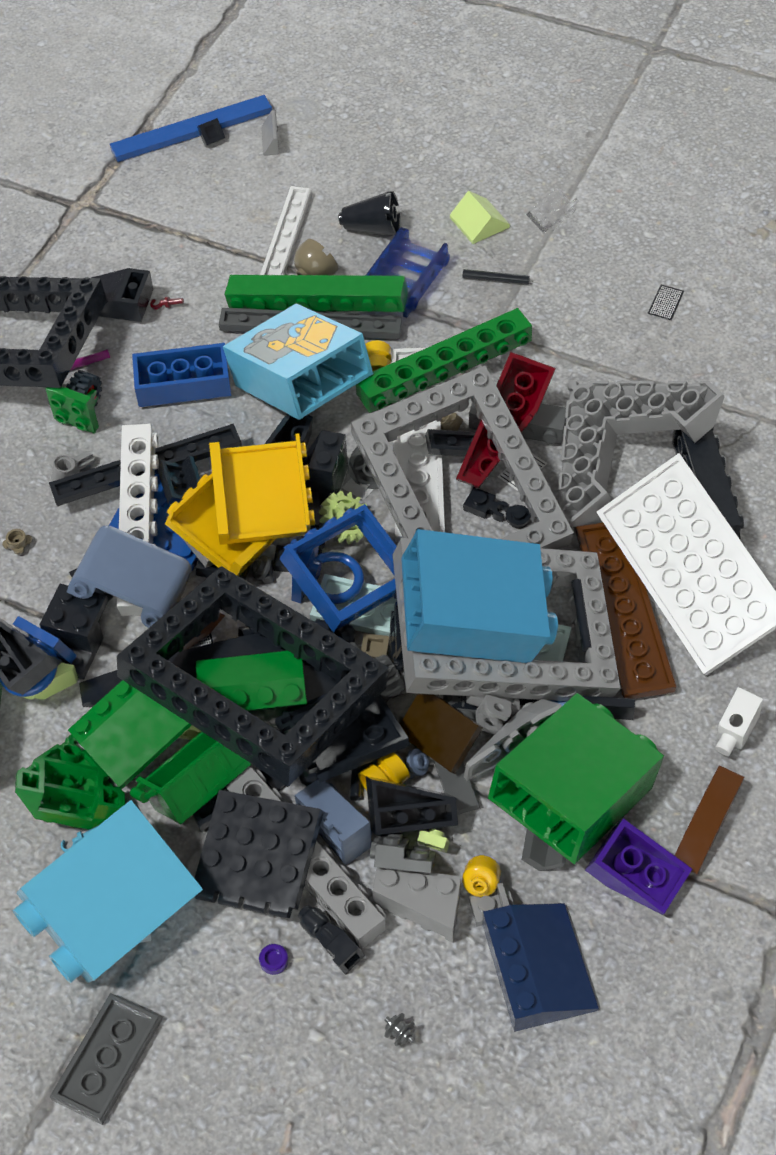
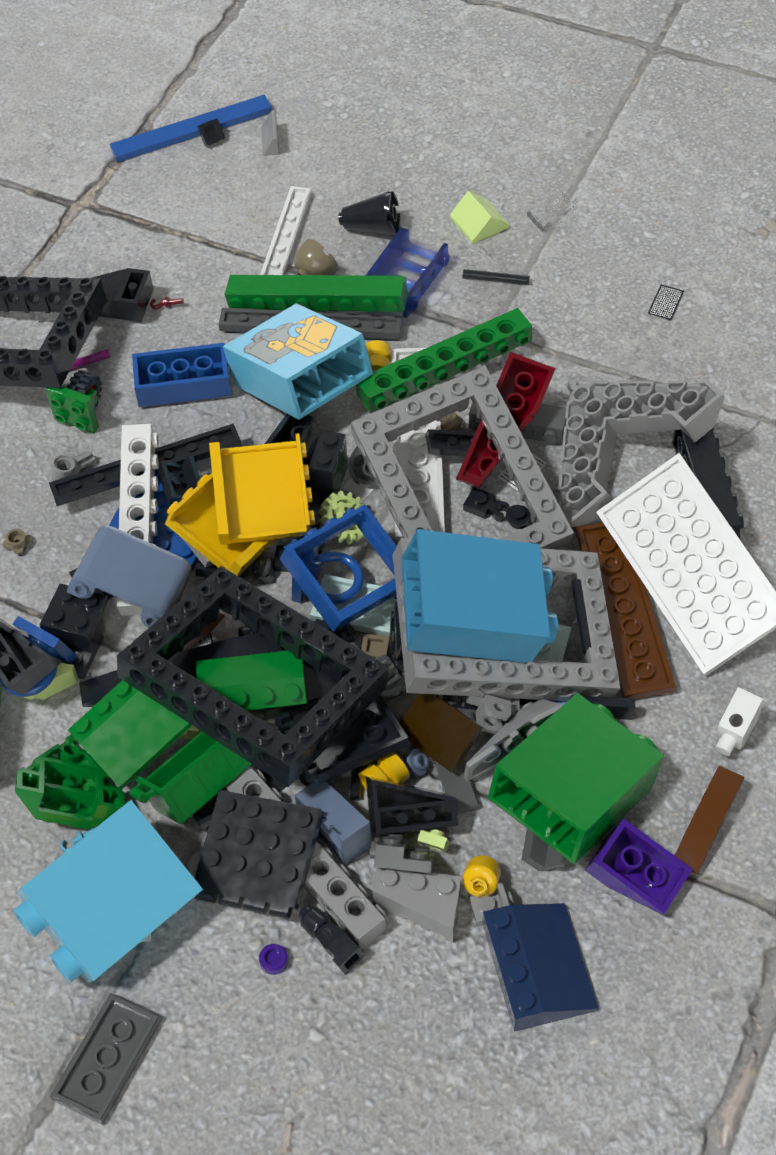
(399, 1029): dark grey wheel -> none

